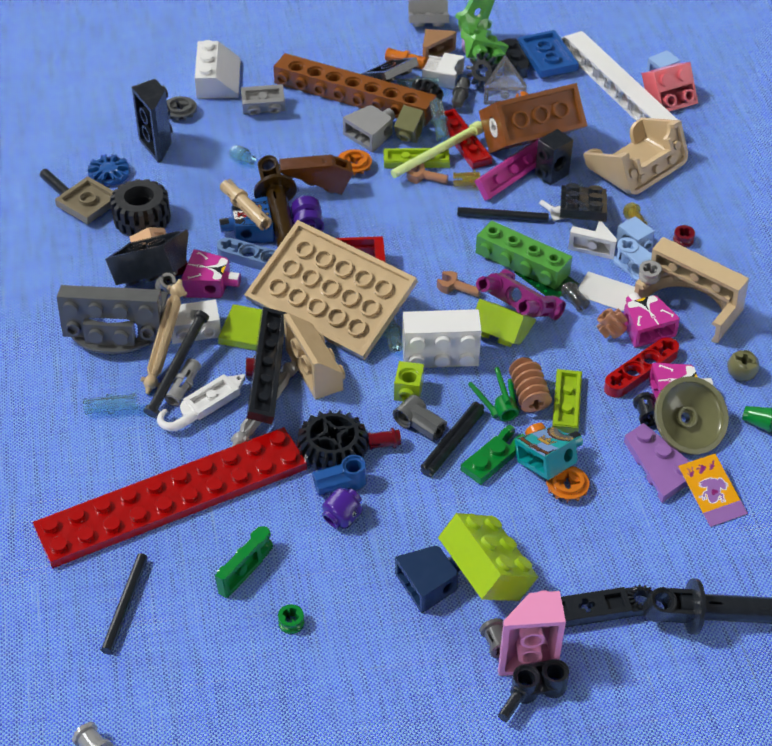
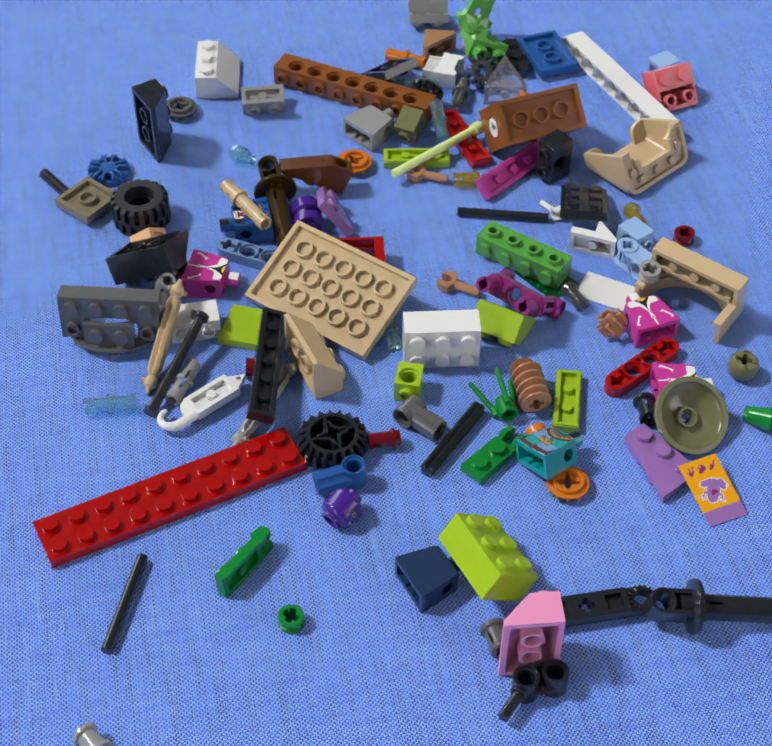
(330, 206): none -> medium lavender wing

